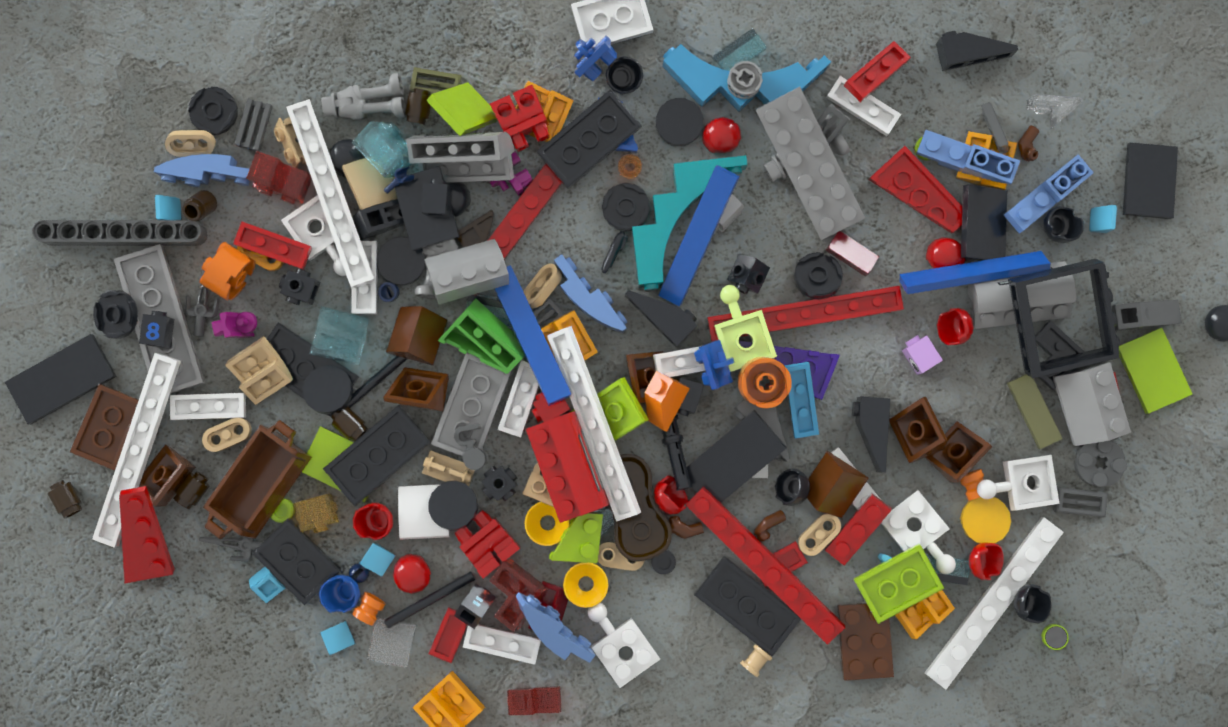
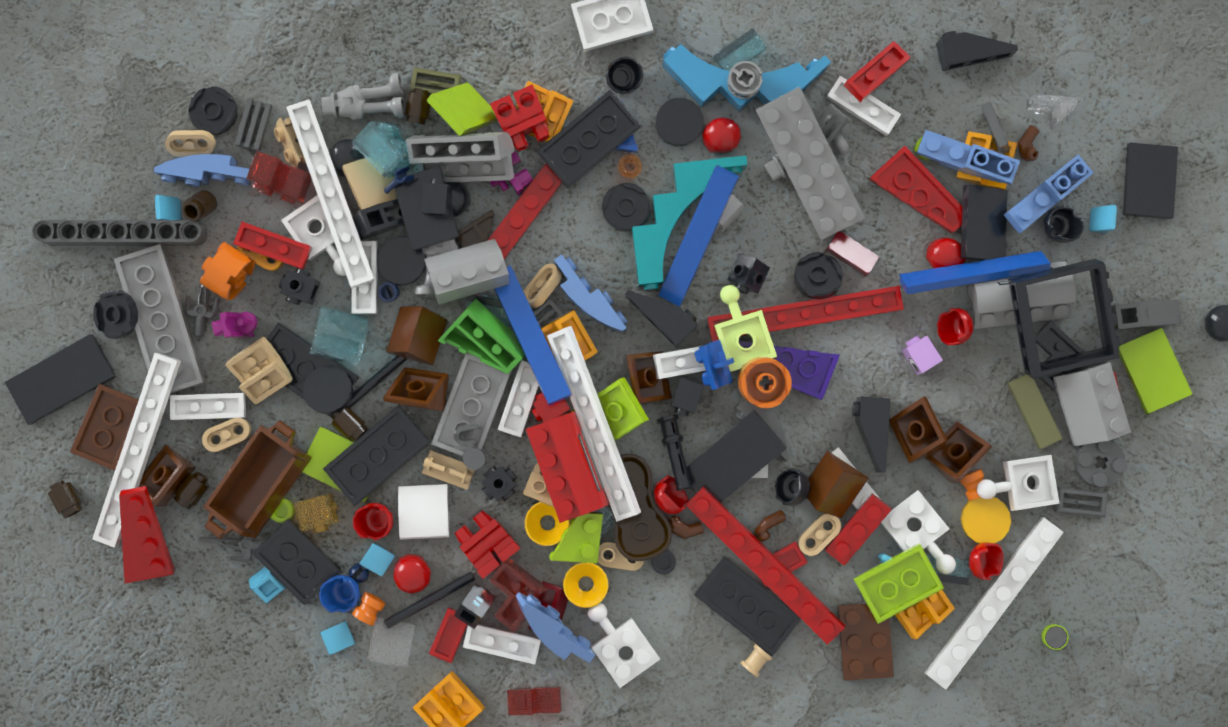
(156, 329): black brick -> none
(453, 505): black tile -> none
(587, 65): blue hips -> none
(616, 246): black piece -> none
(664, 399): orange slope -> none
(802, 401): dark azure plate -> none
(1032, 603): black hair -> none

